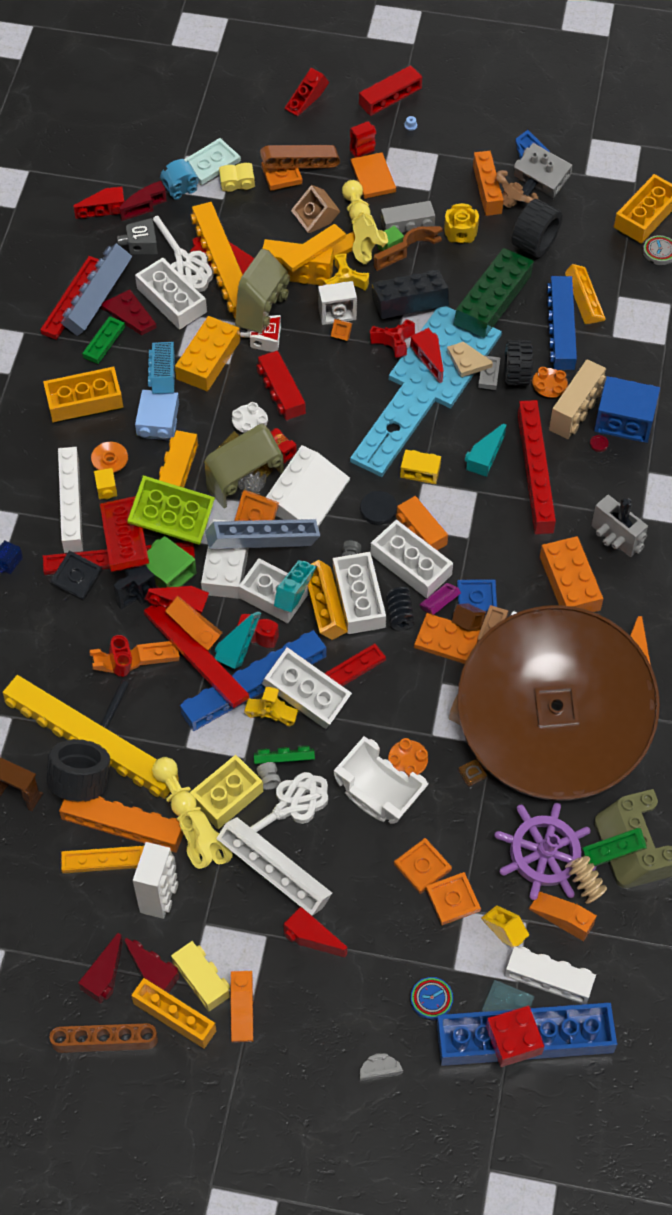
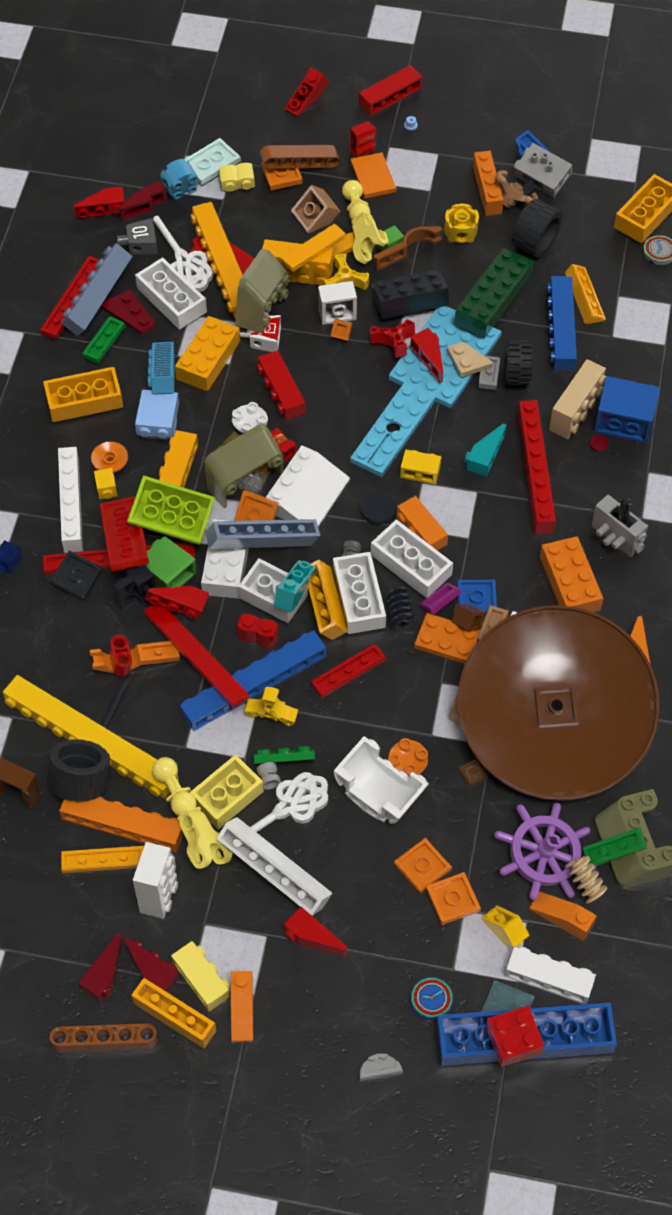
(193, 623): orange slope -> none
(234, 646): teal slope -> none
(306, 688): white brick -> none
(408, 216): light grey brick -> none
(550, 382): orange dish -> none

